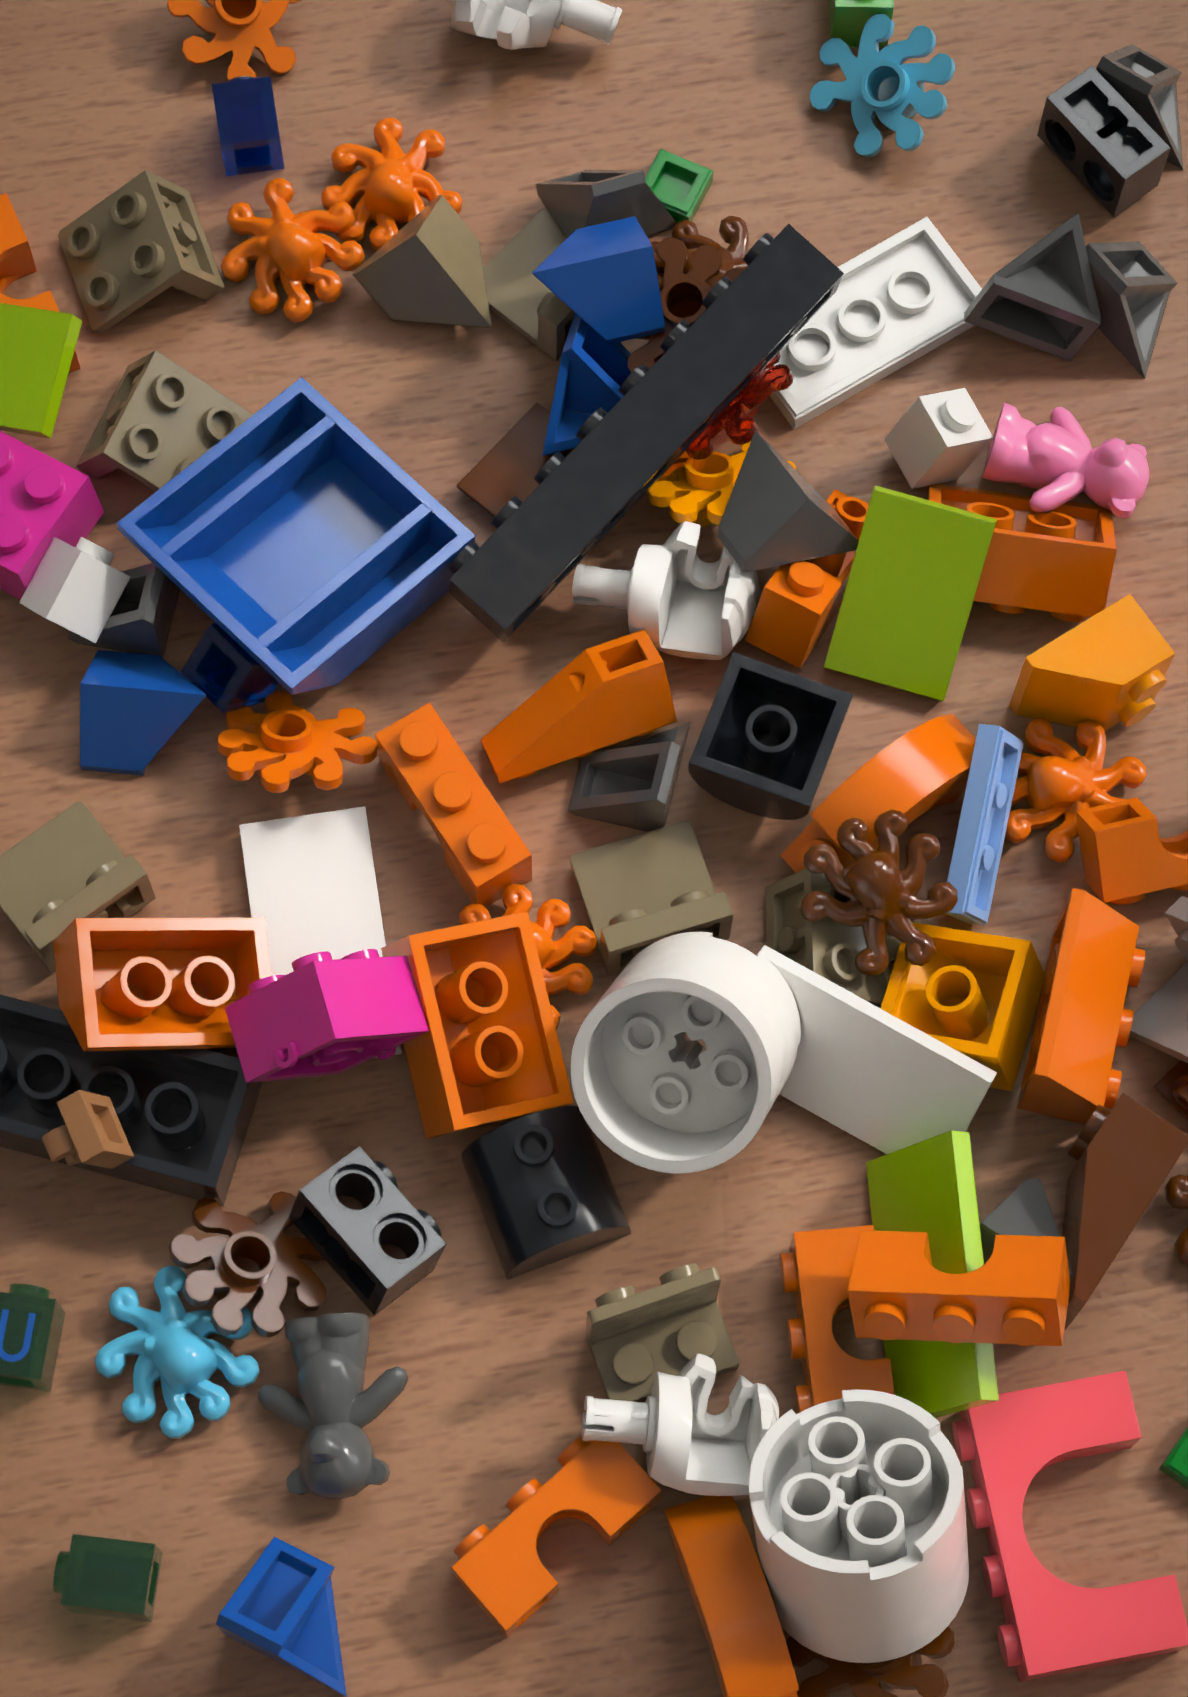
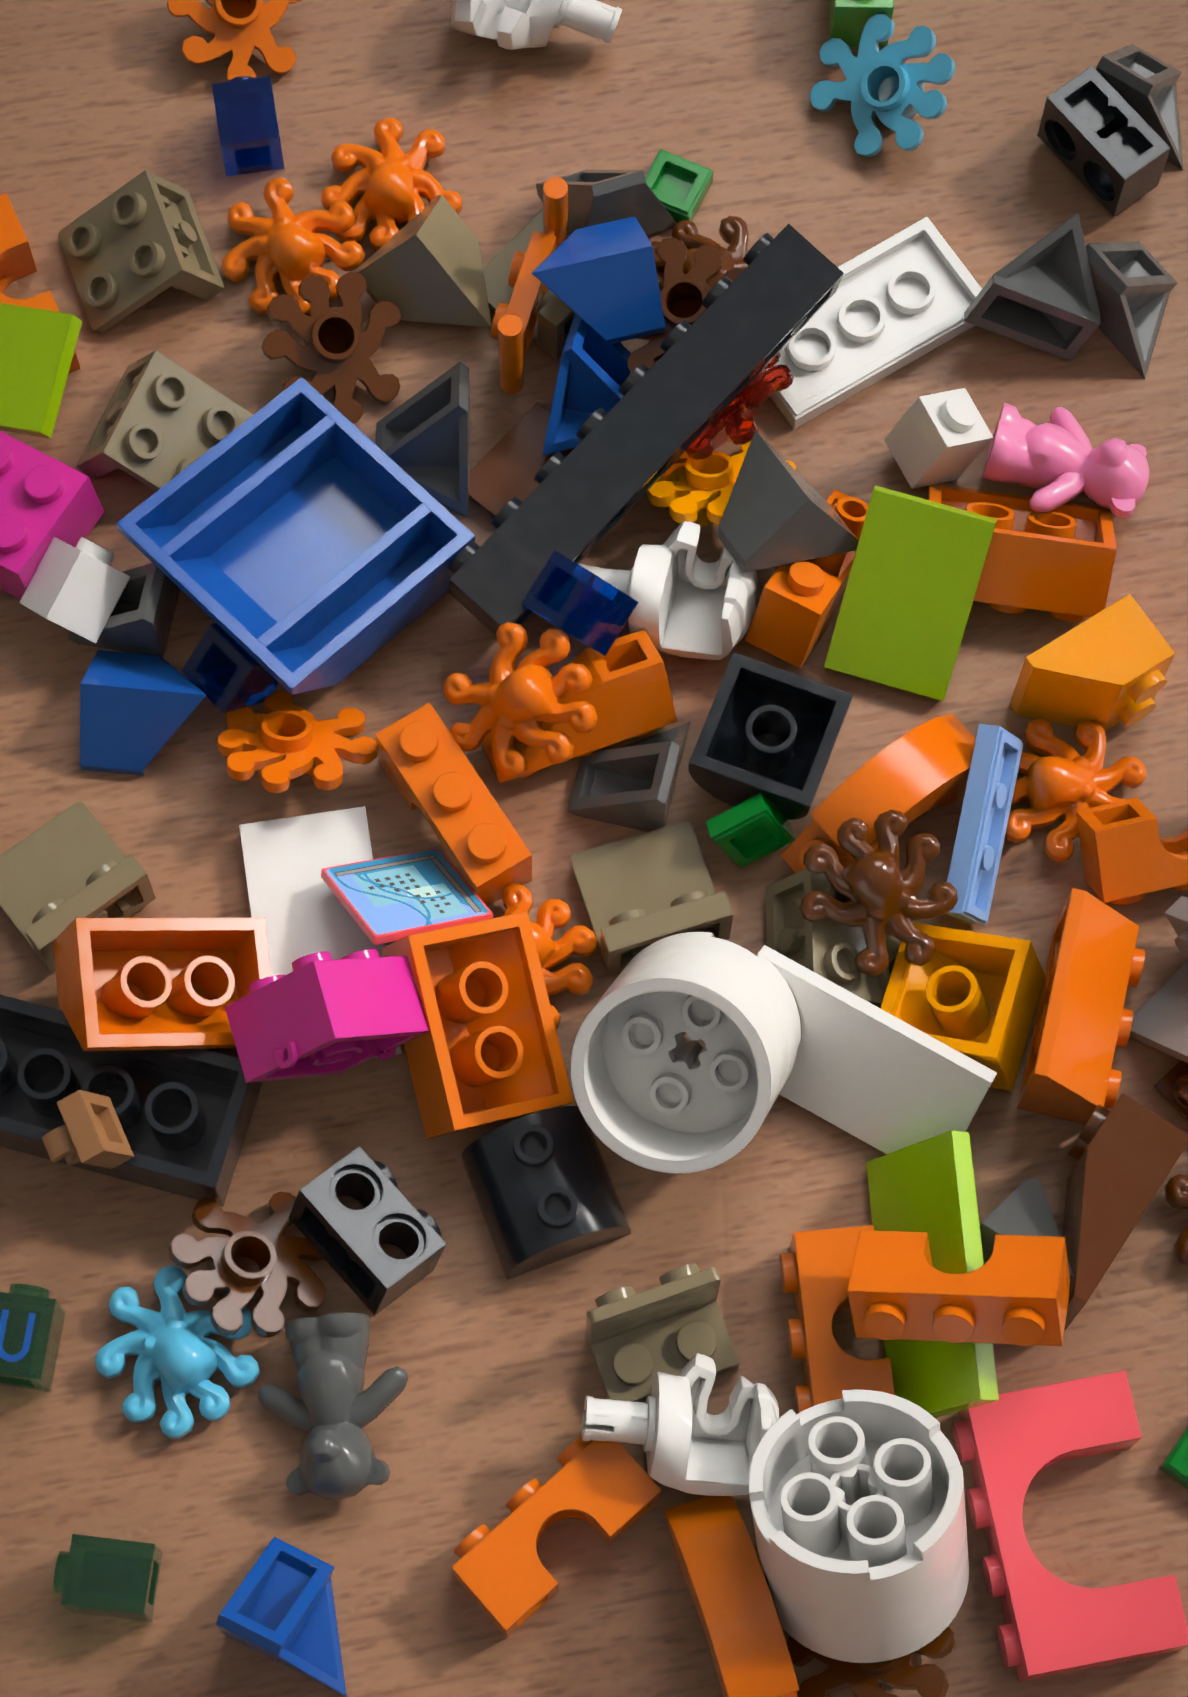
(333, 340): none -> reddish brown animal
(405, 895): none -> piece
(433, 436): none -> dark grey slope
(517, 321): none -> orange plate
(521, 699): none -> orange animal
(579, 603): none -> clear blue brick
(750, 830): none -> green tile

